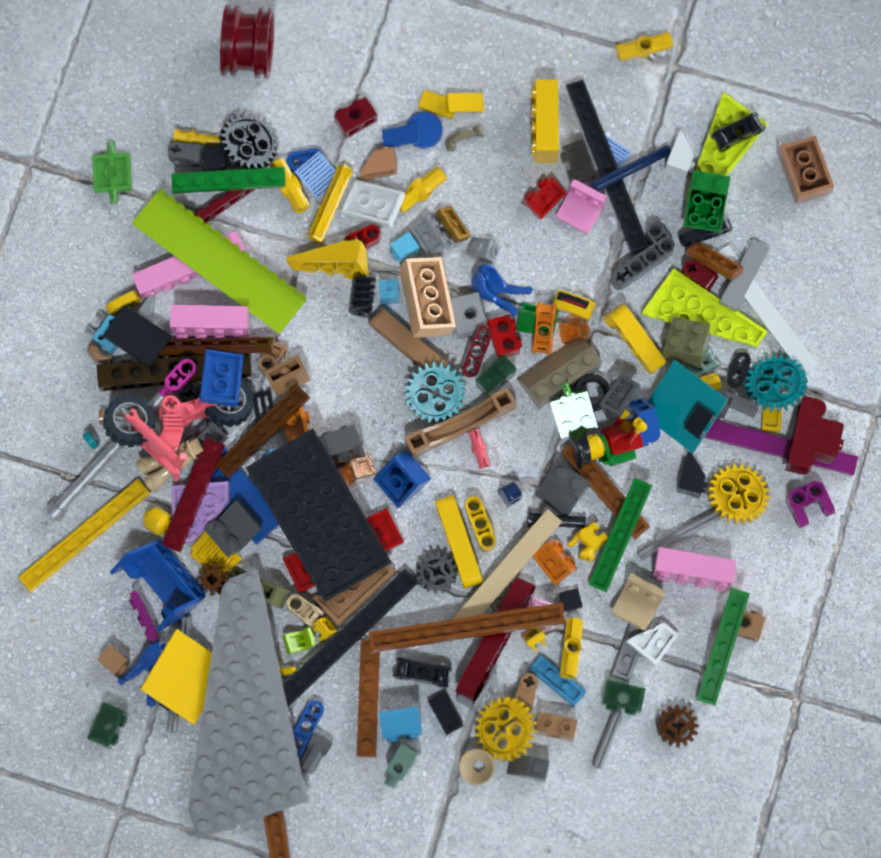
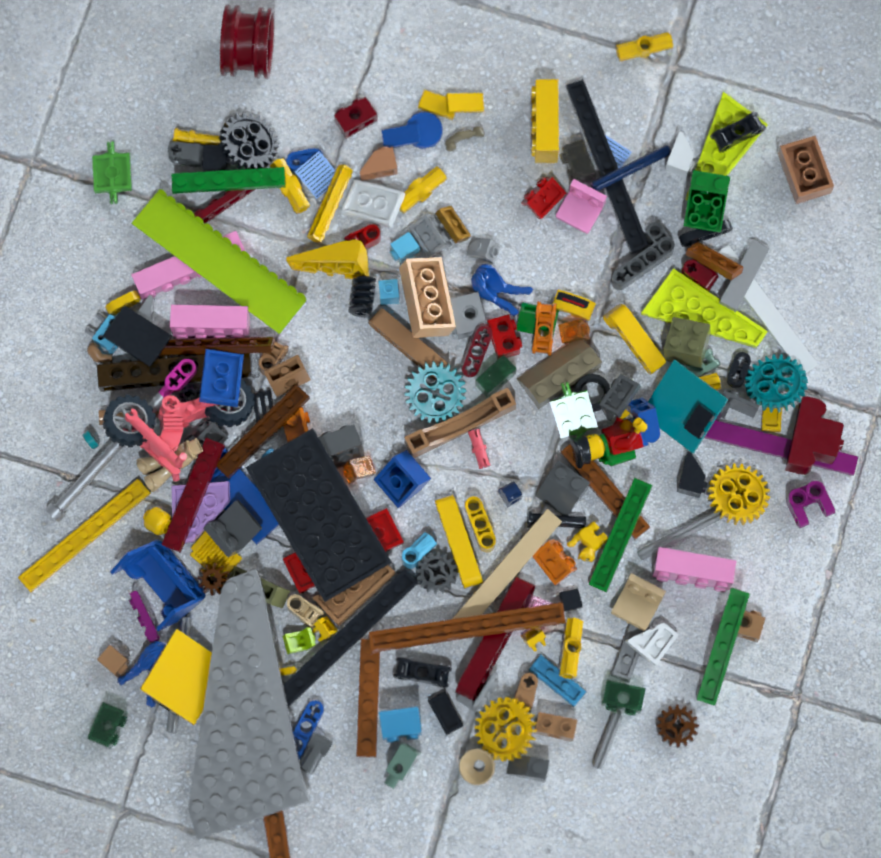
(419, 548): none -> medium azure piece

